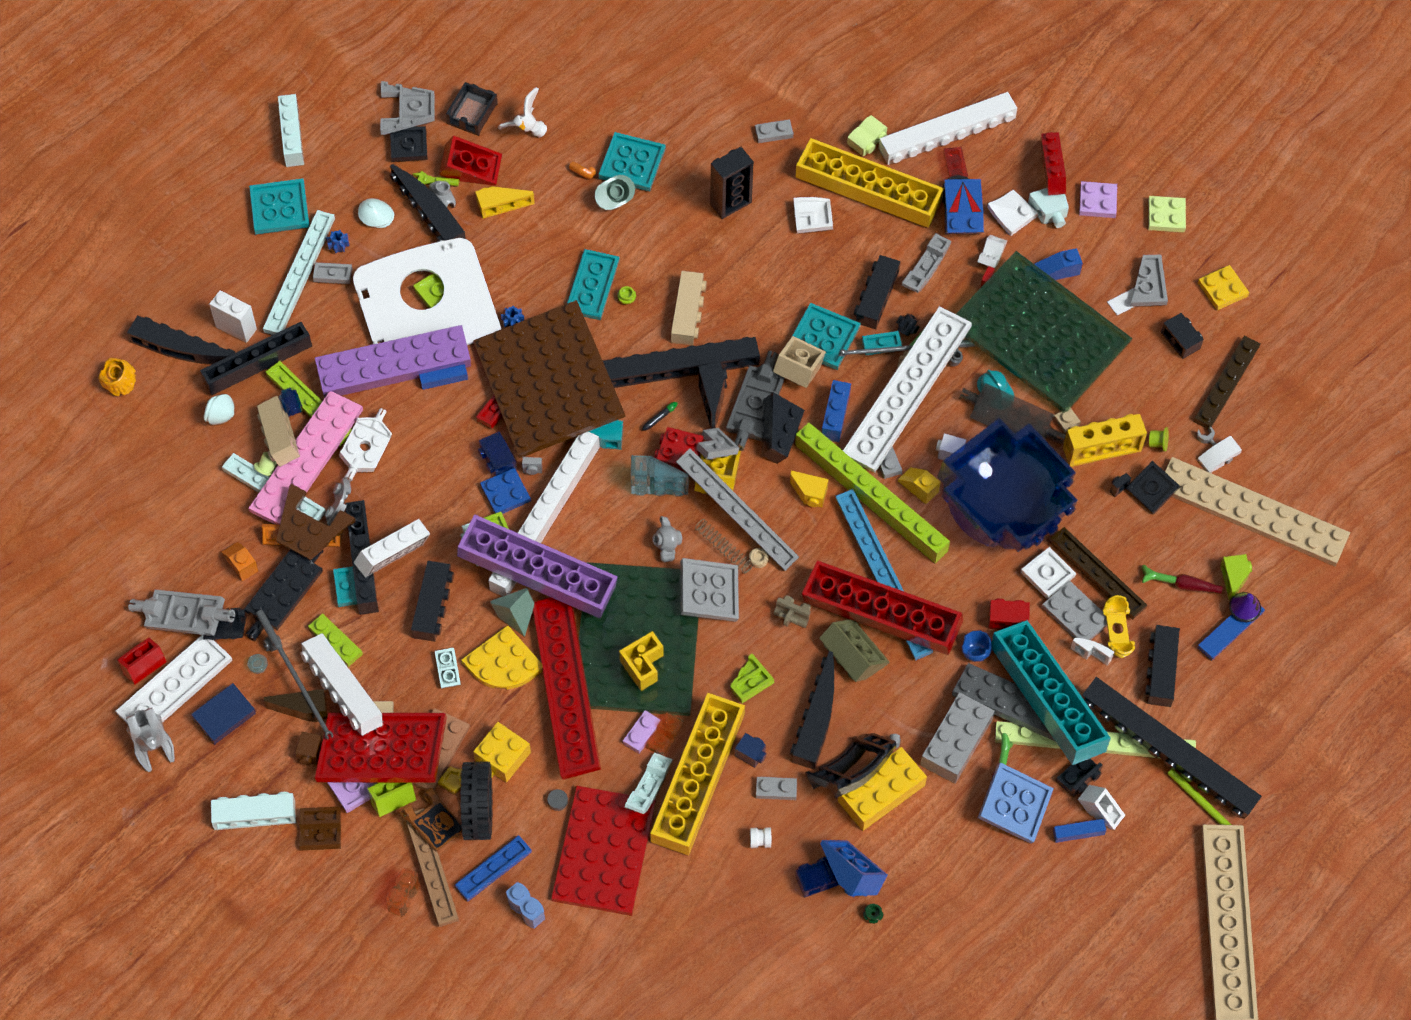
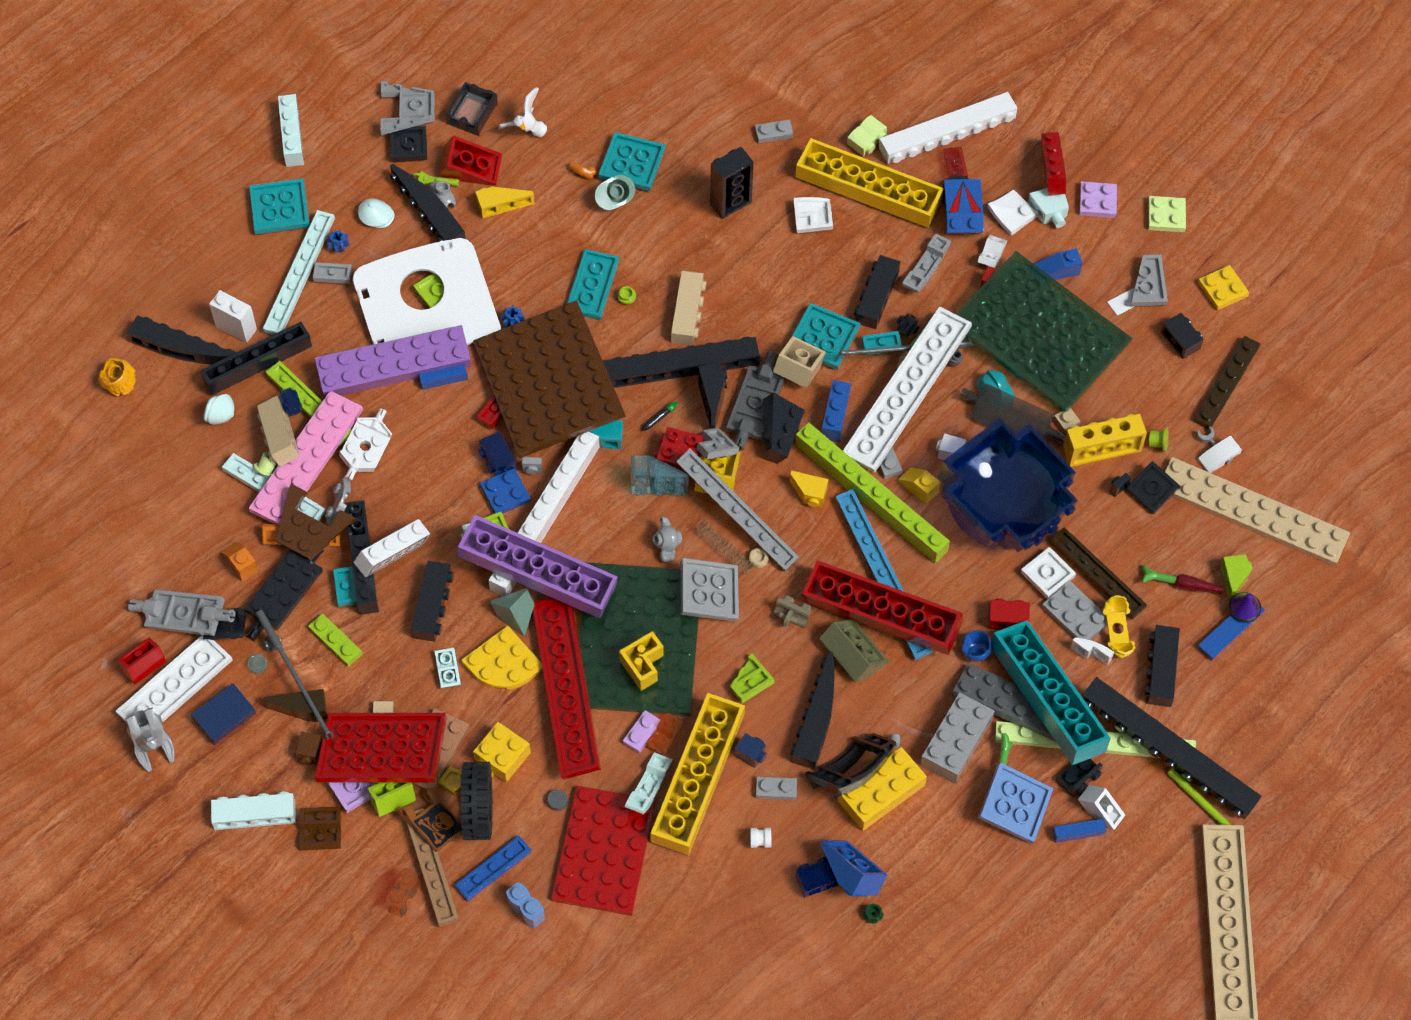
(341, 684): white brick -> none

